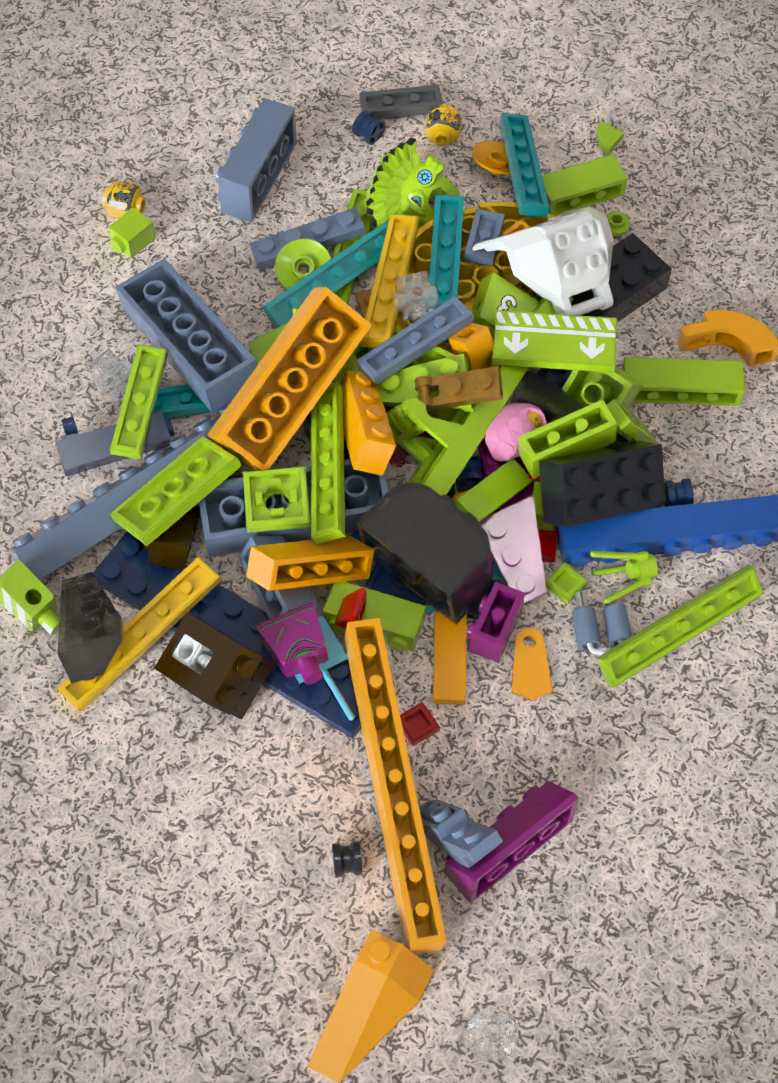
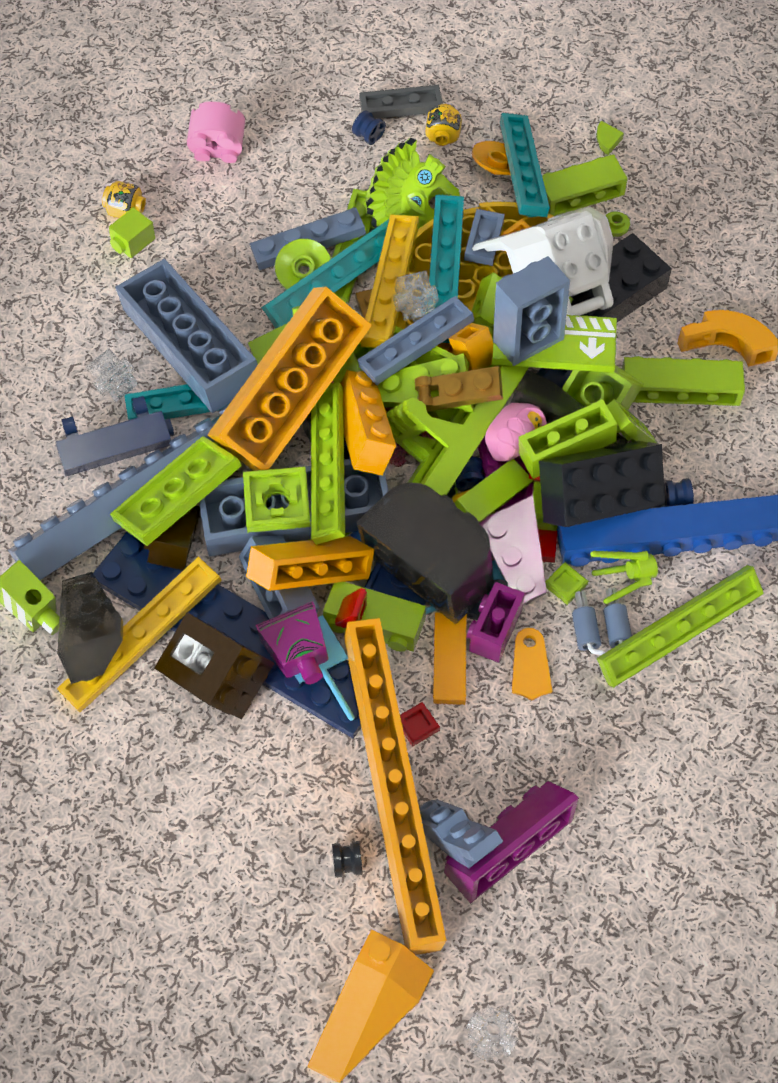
(139, 402): lime tile -> none
(216, 132): none -> bright pink brick
(256, 160): sand blue brick -> none
(530, 310): none -> sand blue brick

